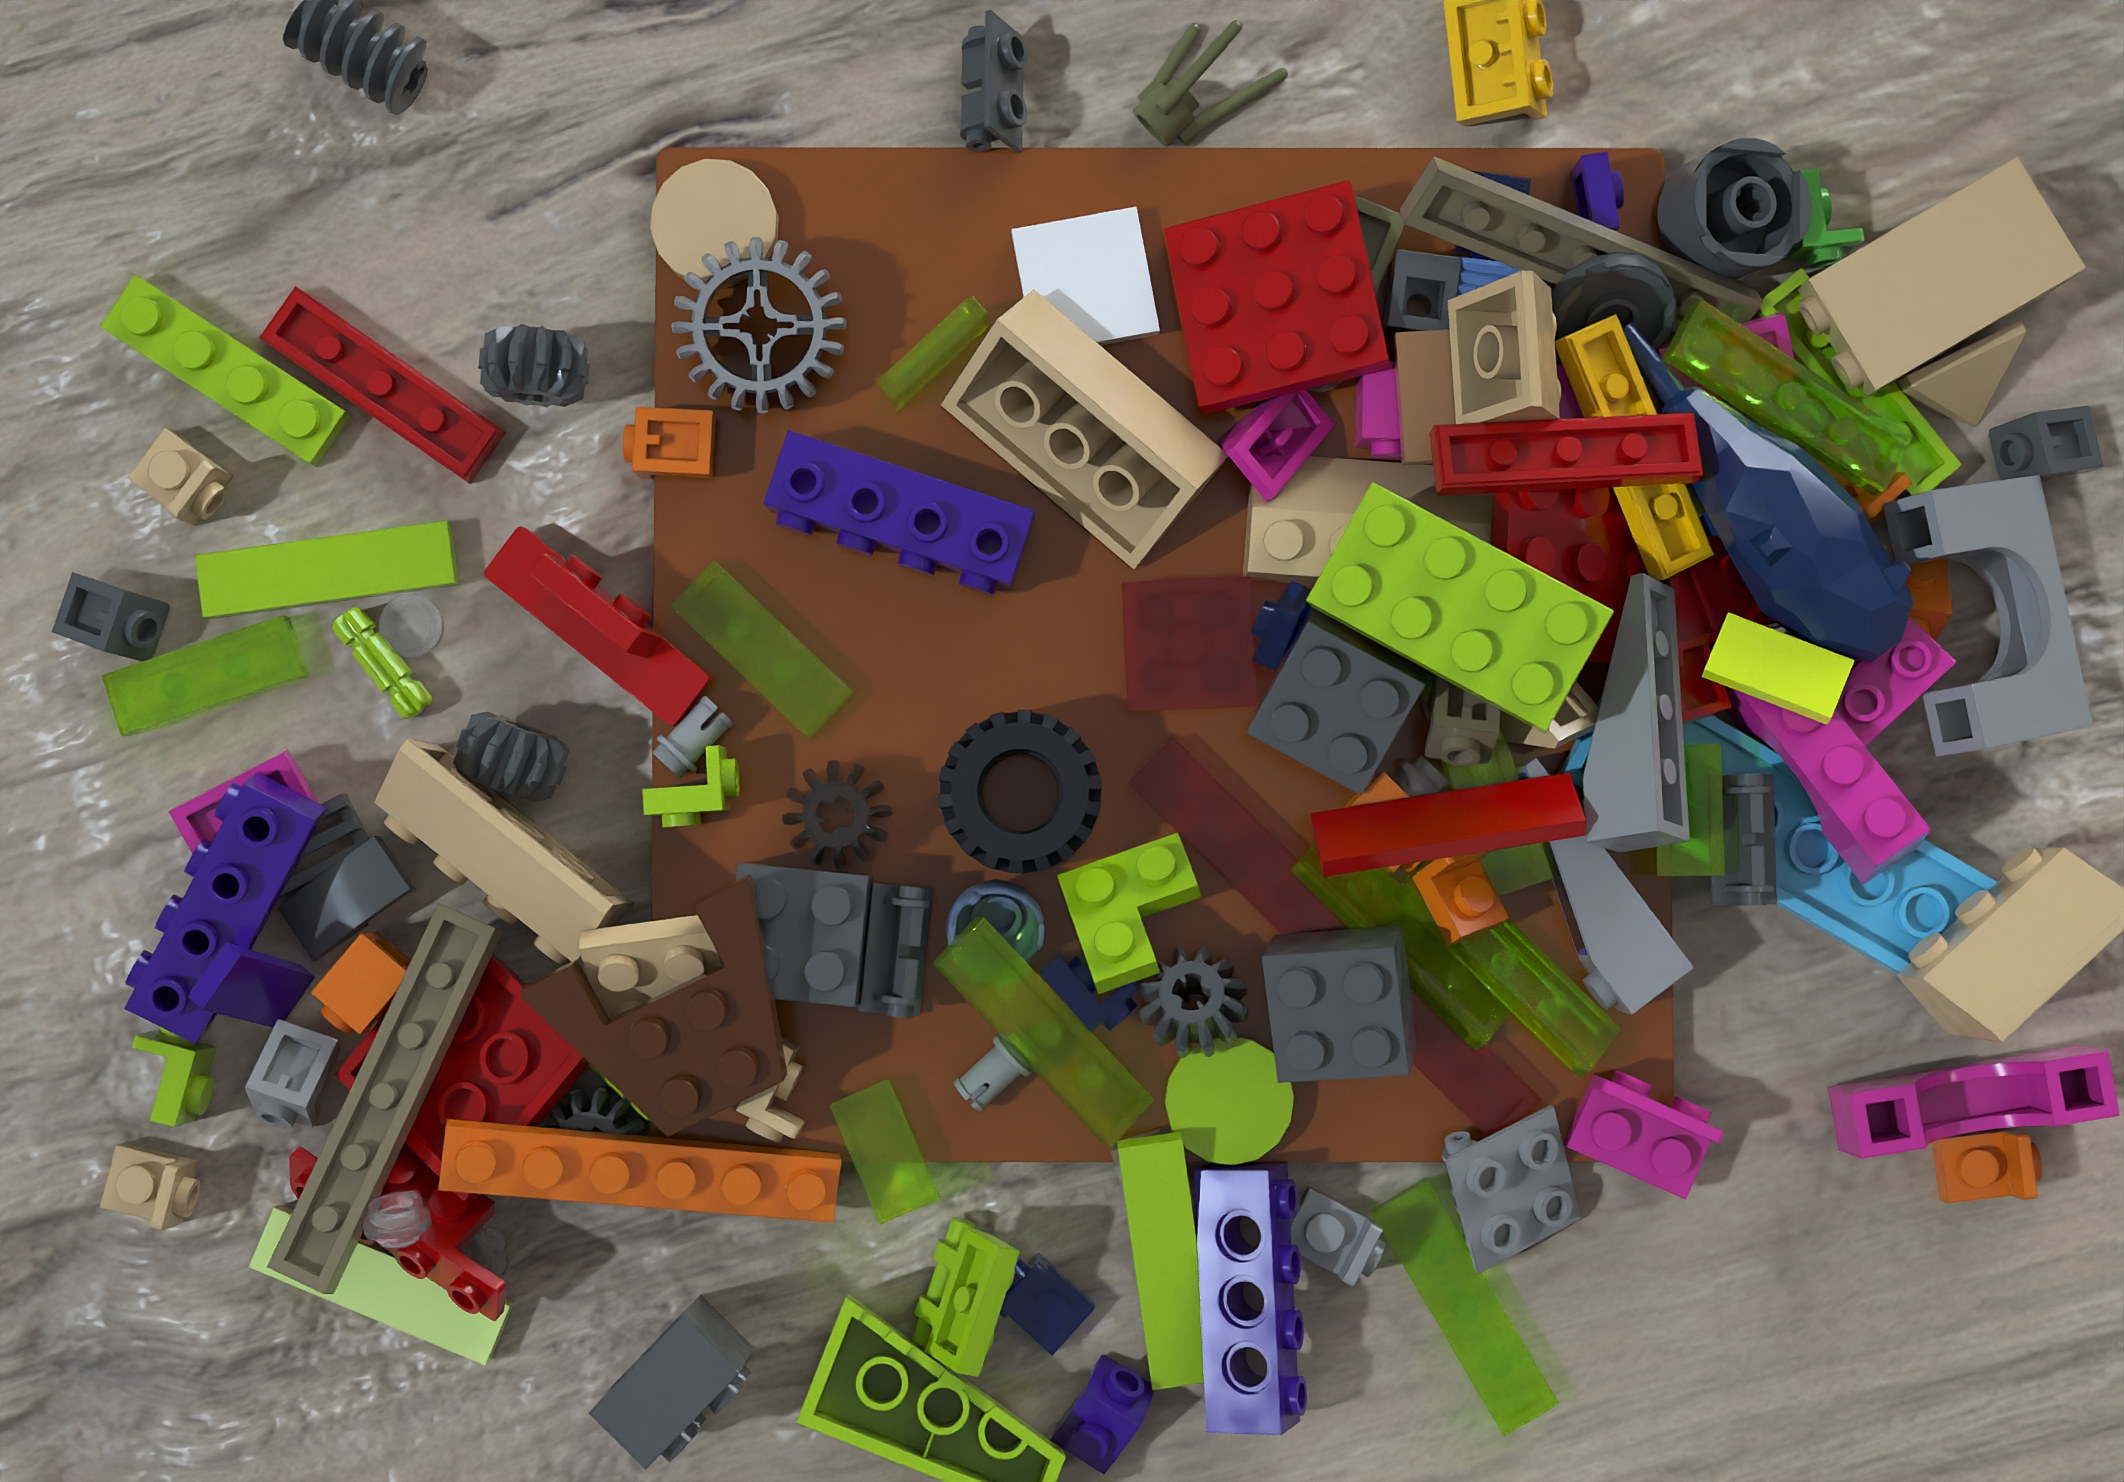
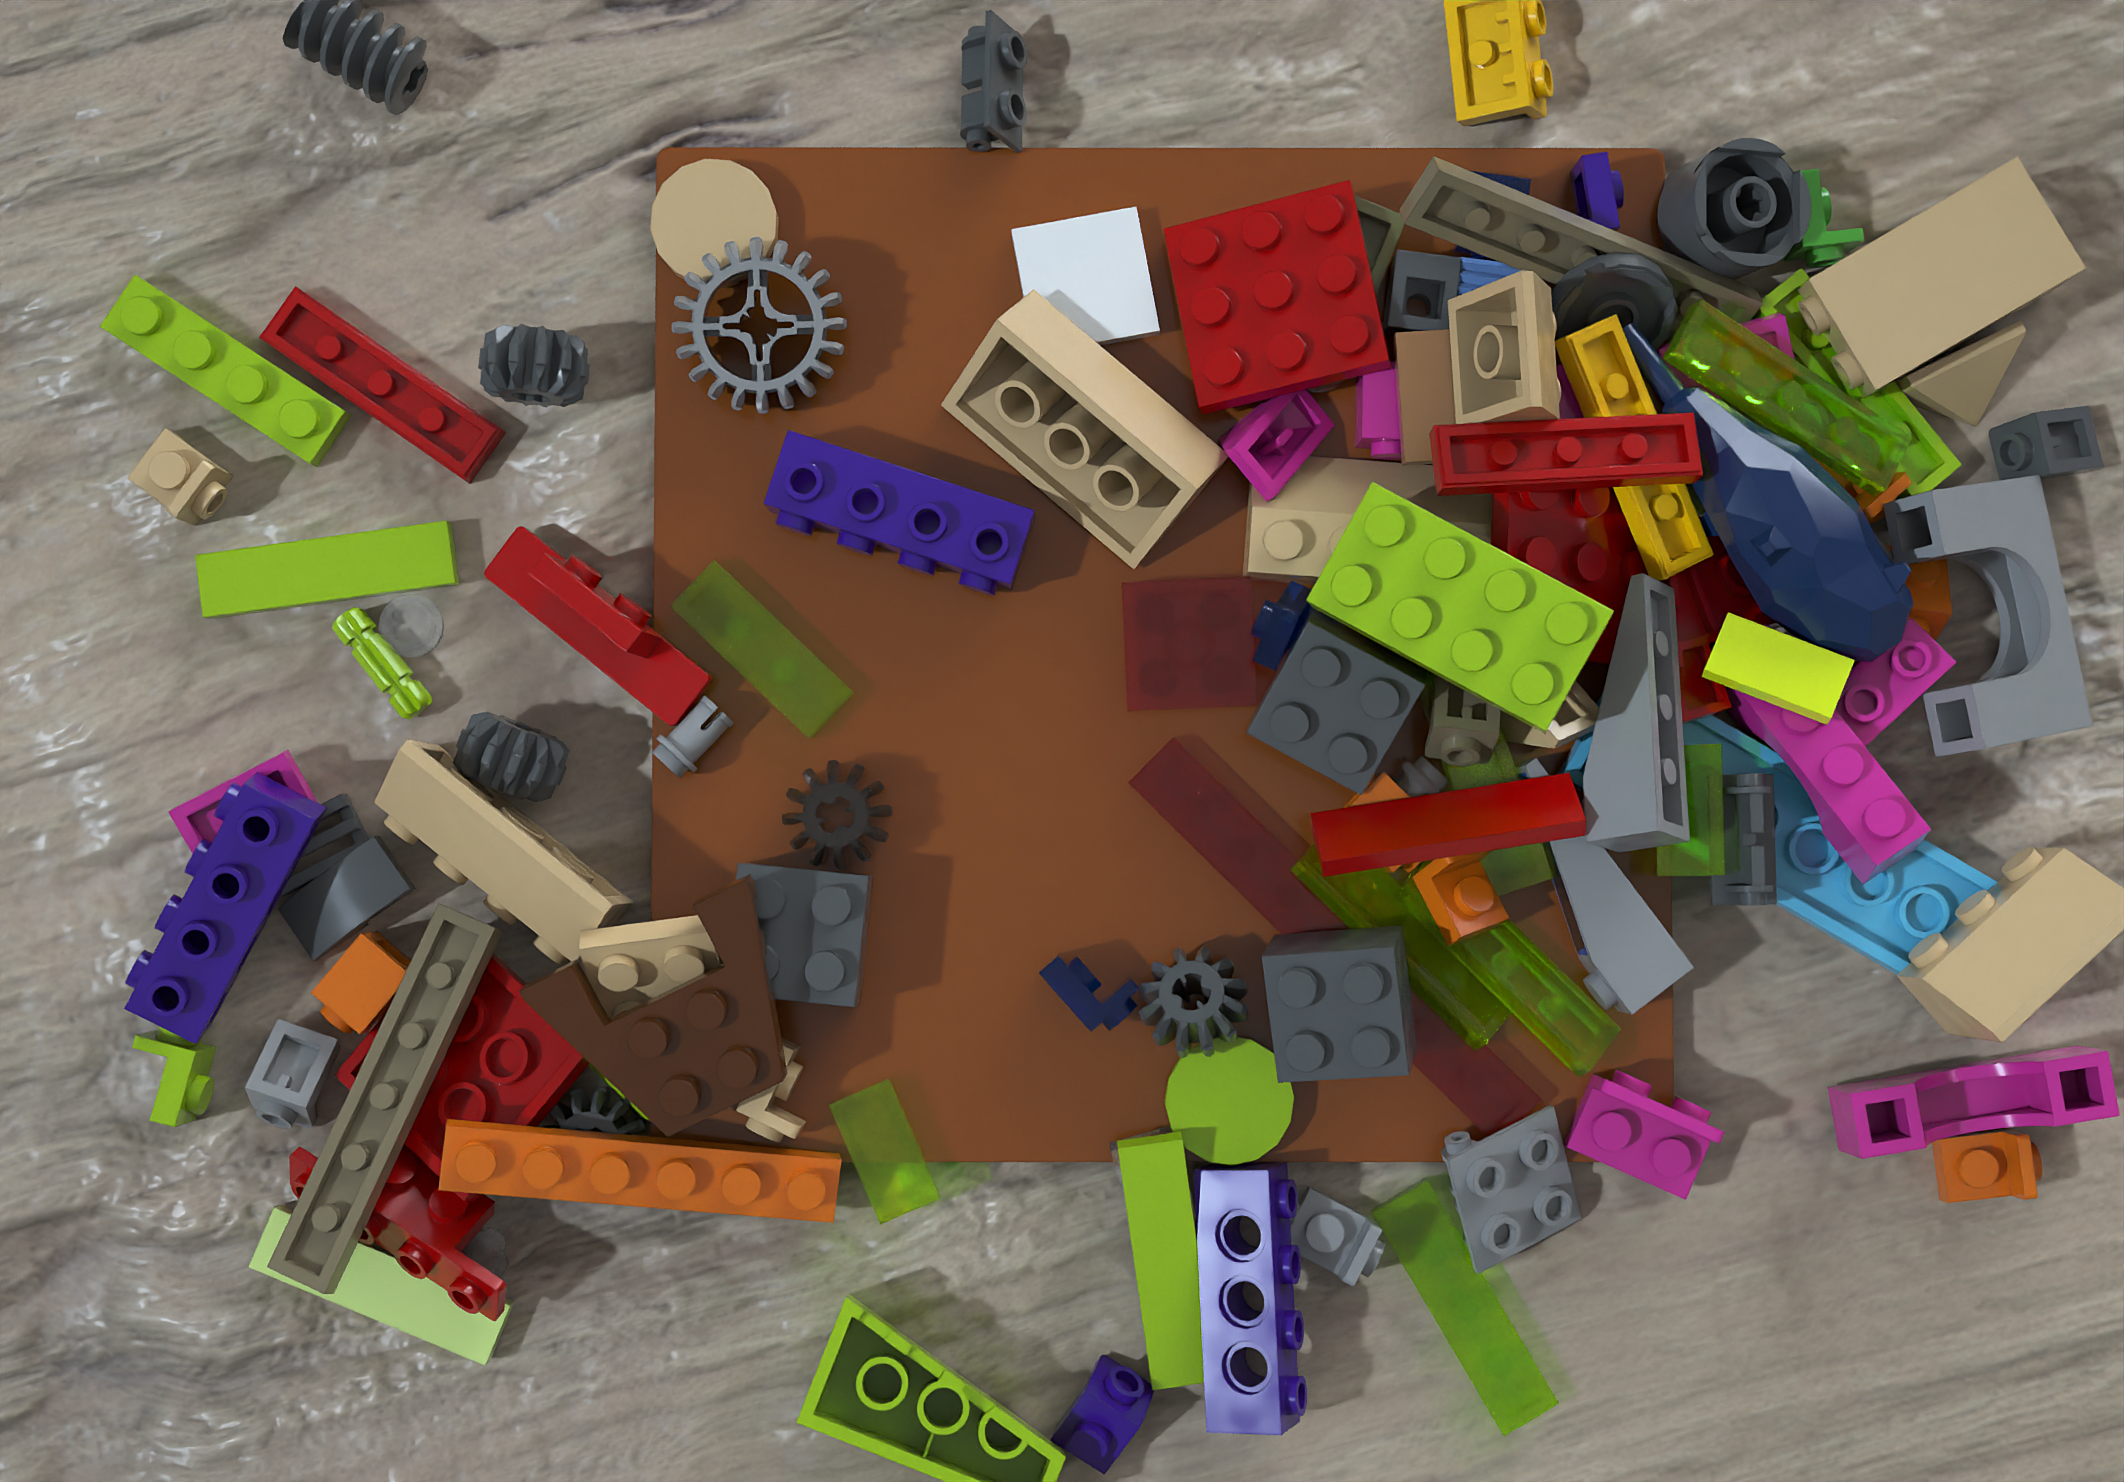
(110, 618): dark grey bracket -> none
(151, 1185): tan bracket -> none
(205, 675): clear neon green tile -> none
(250, 985): dark purple tile -> none
(396, 1219): clear plate -> none
(662, 1395): dark grey brick -> none
(670, 442): orange bracket -> none
(684, 804): lime bracket -> none
(895, 950): dark grey hinge -> none
(933, 353): clear neon green tile -> none
(964, 1296): lime plate -> none
(991, 1074): light grey pin -> none
(1007, 908): sand blue hair -> none
(1020, 734): black tyre -> none
(1043, 1031): clear neon green tile -> none
(1045, 1303): clear blue bracket -> none
(1114, 895): lime plate -> none
(1169, 106): olive plant -> none

